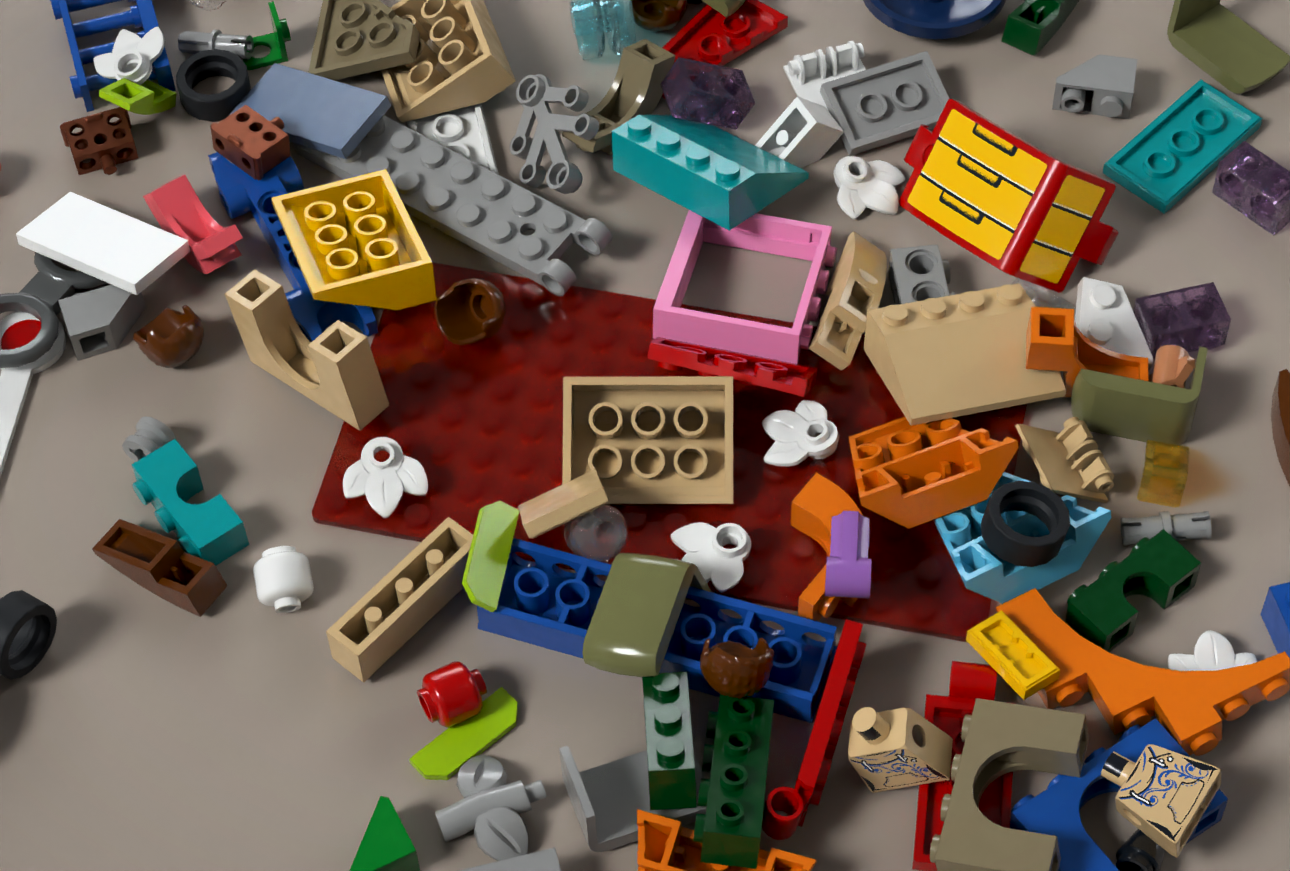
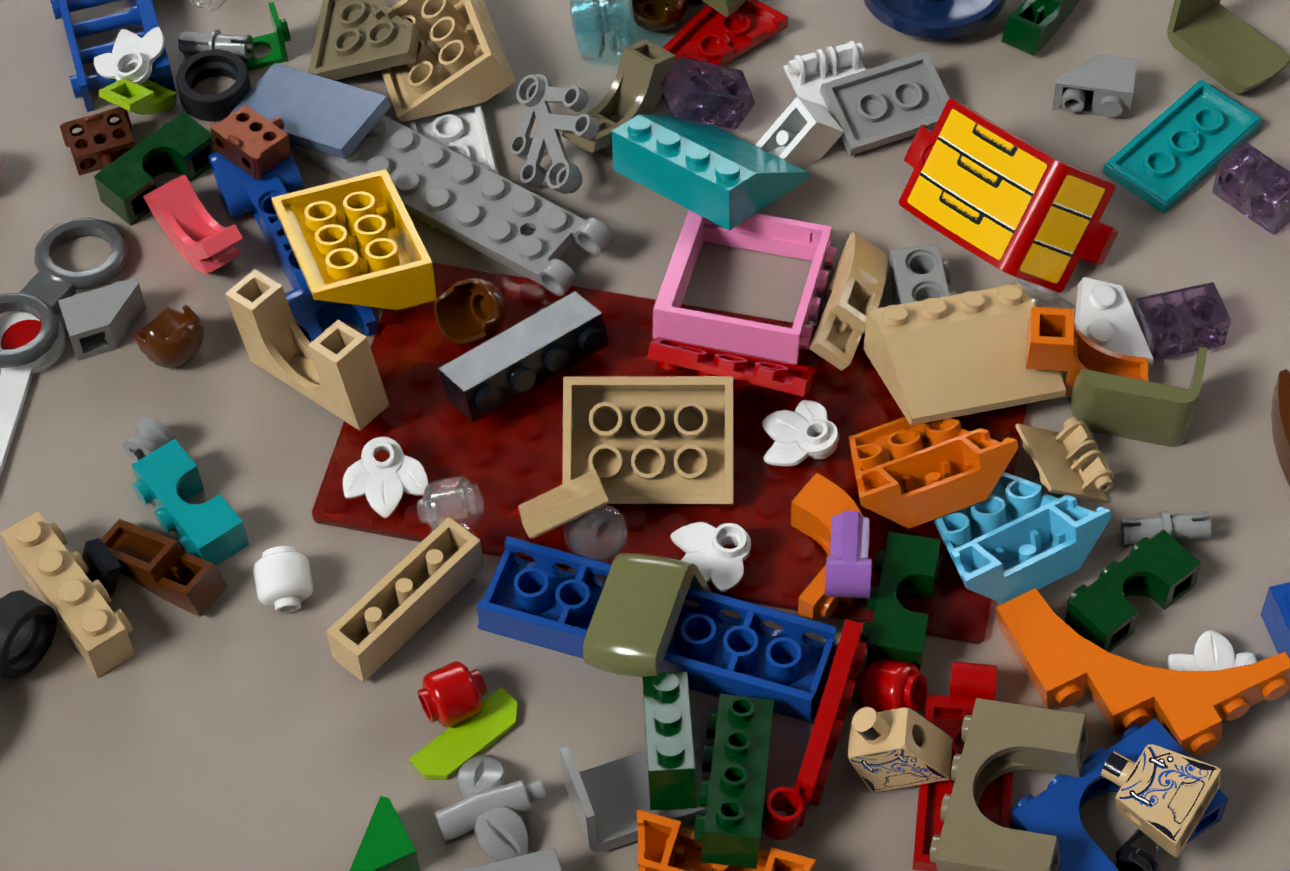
(62, 583): none -> tan brick
(101, 565): none -> black tile
(103, 243): white tile -> none
(176, 147): none -> dark green arch
(453, 499): none -> clear head
(489, 554): lime piece -> none
(524, 356): none -> black brick
(735, 668): reddish brown hair -> none
(870, 189): white plate -> none
(892, 685): none -> red head
(906, 571): none -> dark green arch
(1012, 655): yellow plate -> none
(1035, 500): black tyre -> none
(1163, 473): clear yellow slope -> none
(1172, 366): nougat piece -> none

